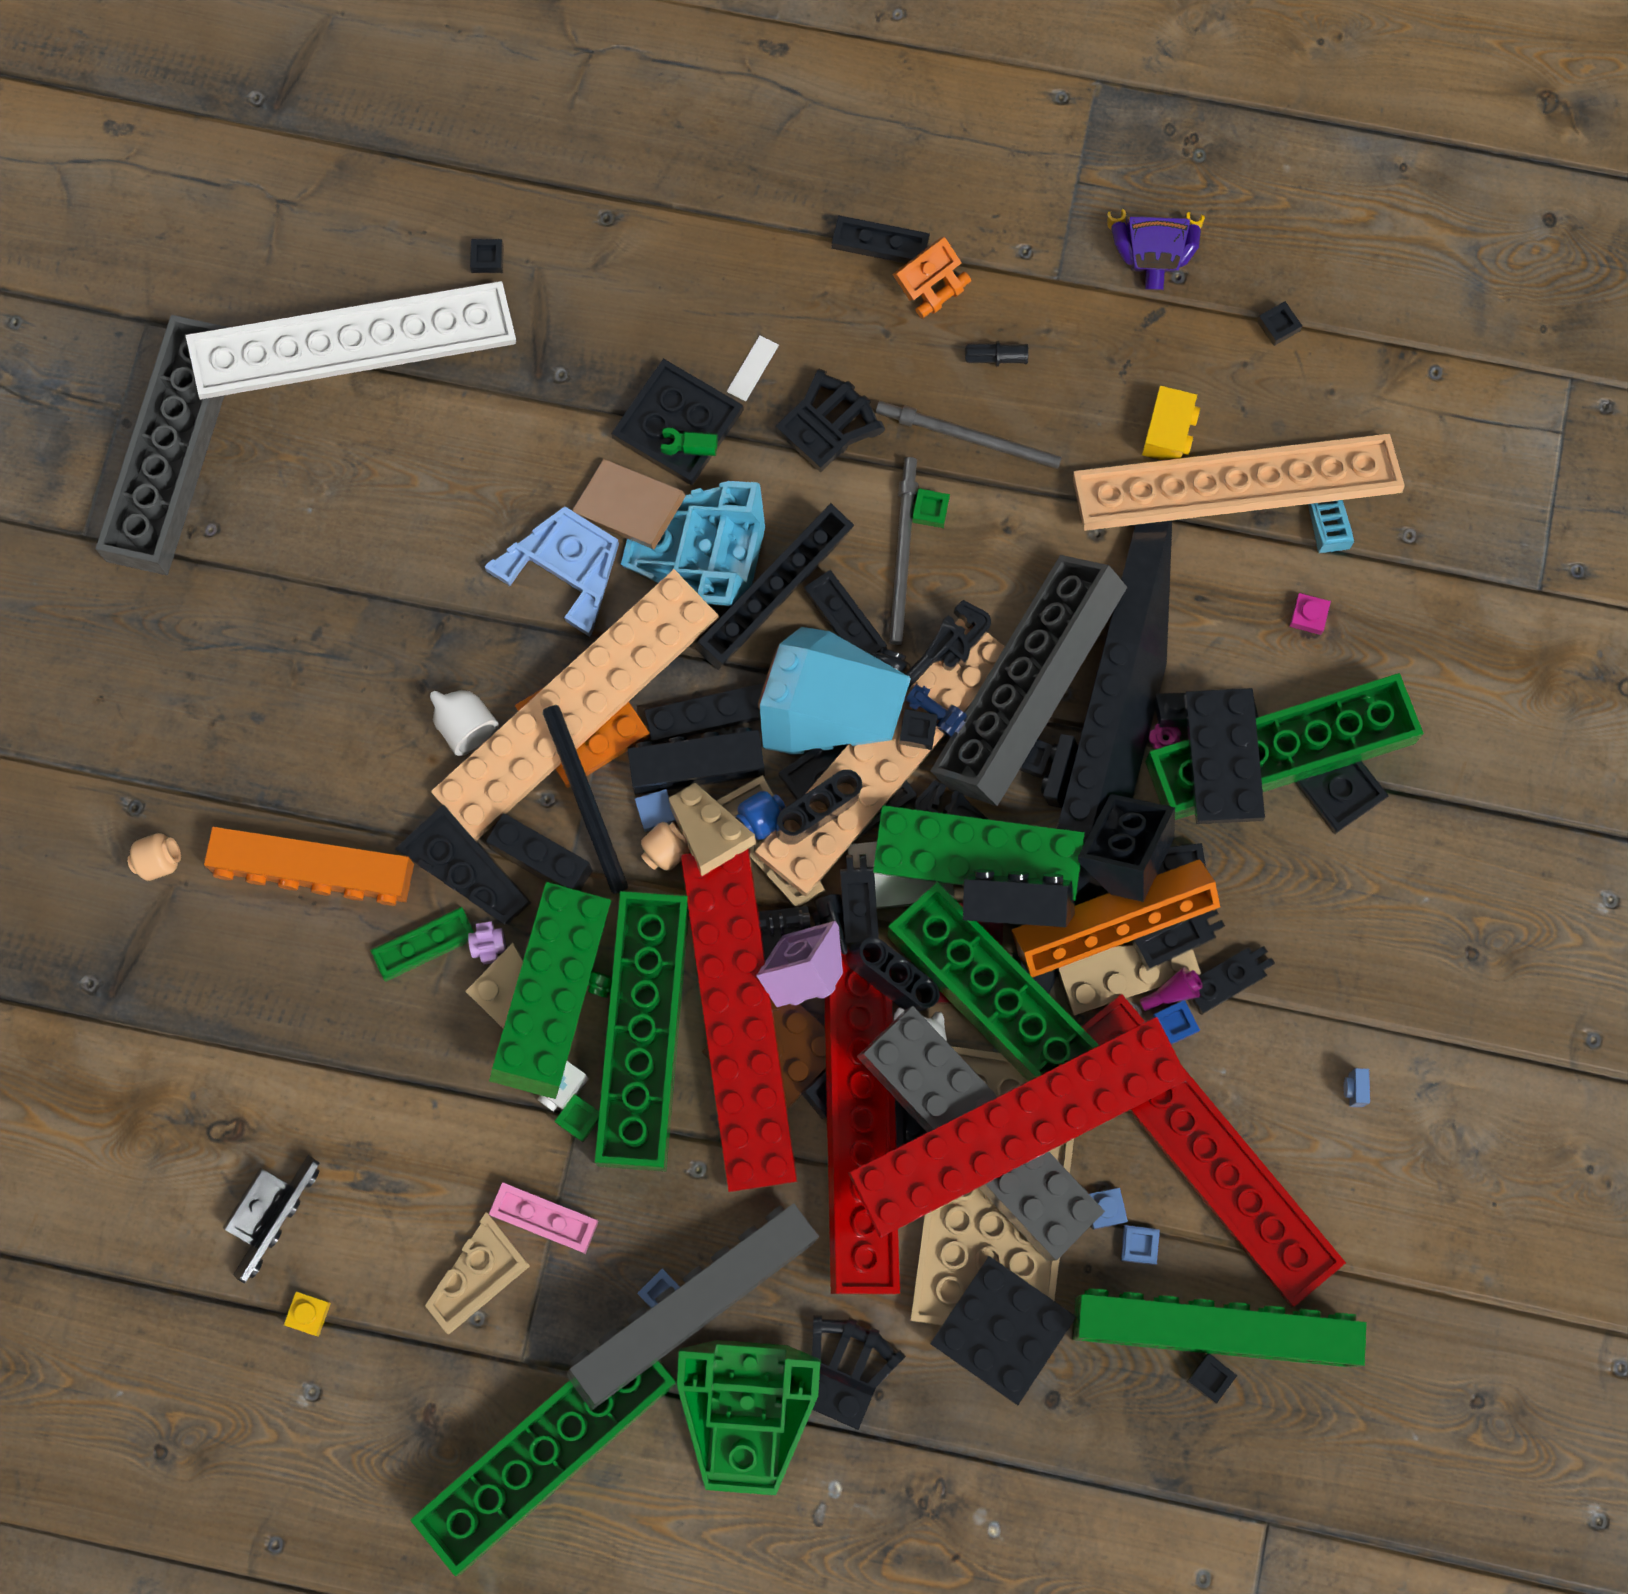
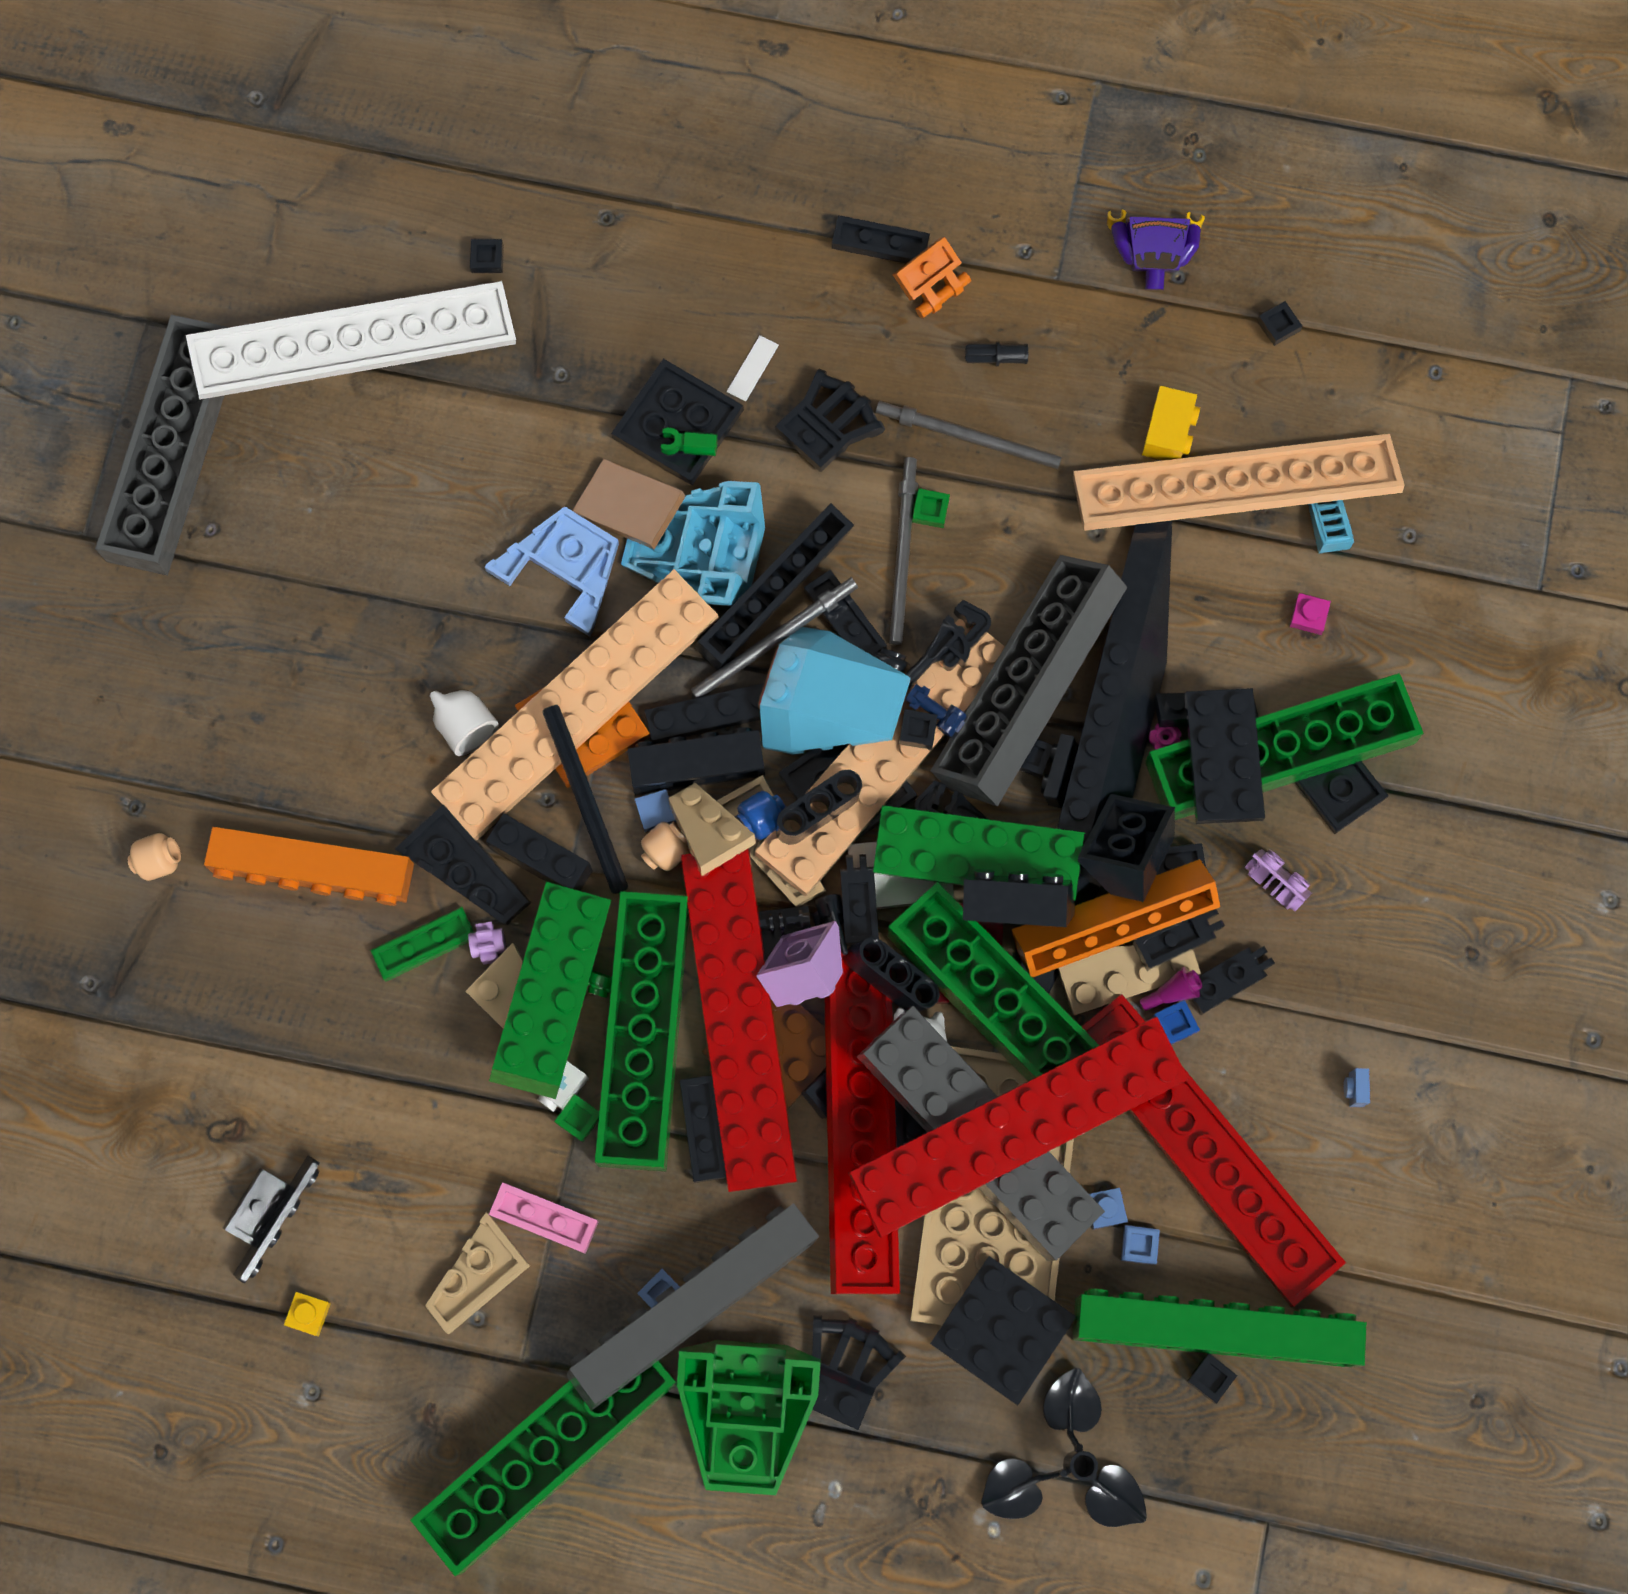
(703, 1129): none -> black plate
(827, 601): none -> flat silver bar
(1115, 1494): none -> black plant
(1269, 862): none -> lavender hinge

